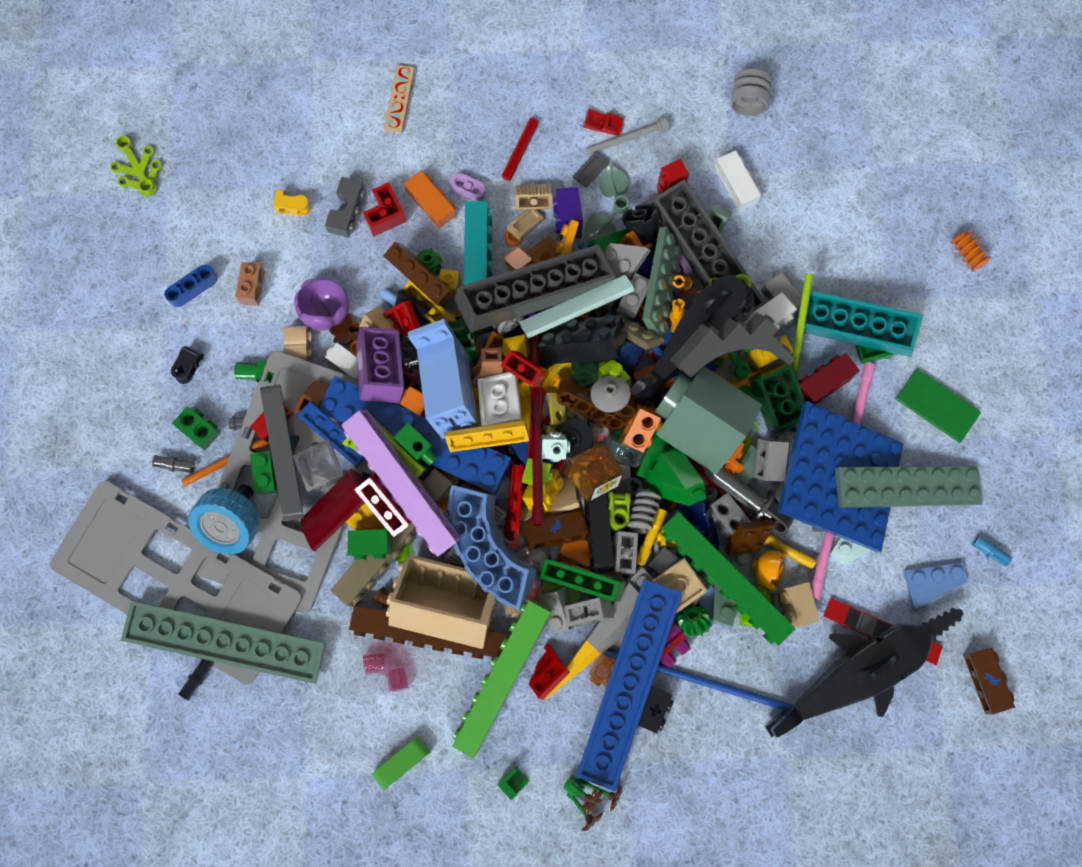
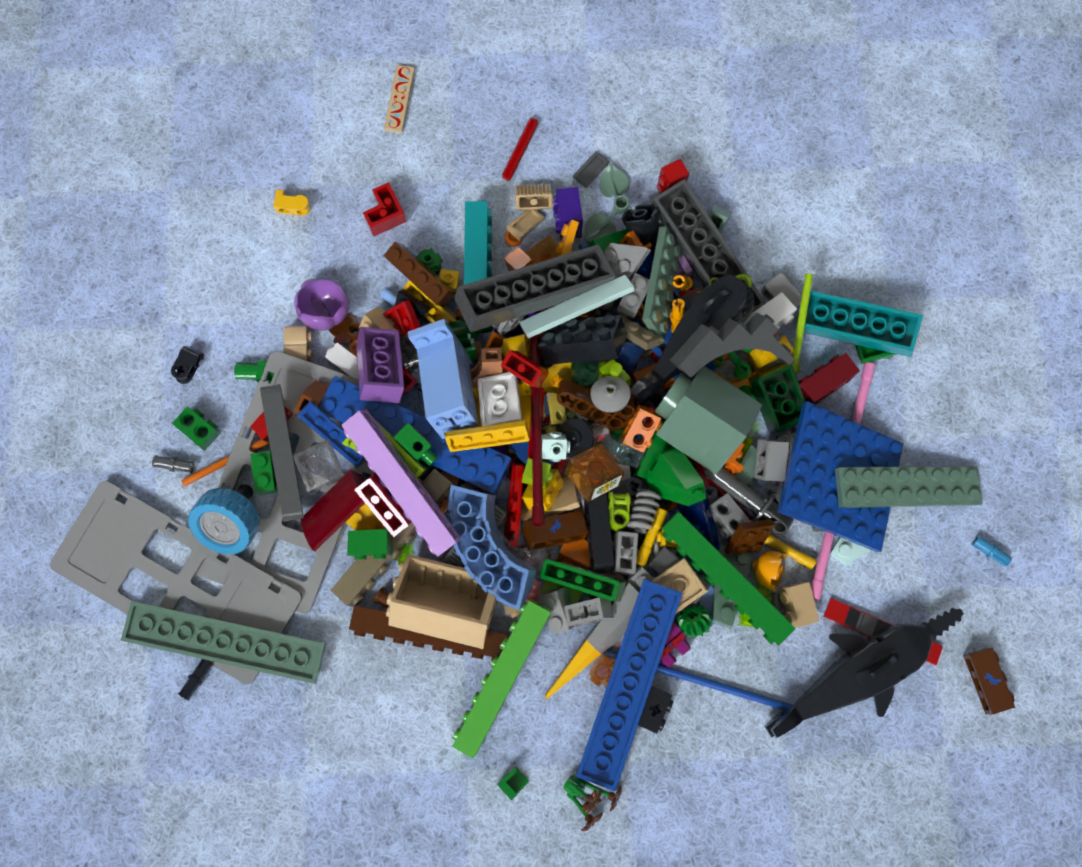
(138, 168): lime plant -> none
(181, 286): blue beam -> none
(235, 423): dark grey pin -> none
(250, 283): nougat brick -> none
(342, 221): dark grey arch -> none
(389, 667): clear pink cylinder -> none
(400, 763): bright green beam -> none
(413, 400): orange brick -> none
(430, 199): orange brick -> none
(469, 186): lavender plate -> none
(548, 673): red wing -> none
(603, 123): red slope -> none
(660, 125): light grey piece -> none
(737, 180): white brick -> none
(751, 92): light grey wheel -> none
(933, 582): medium blue wing -> none
(938, 405): green tile -> none
(971, 250): orange piece -> none

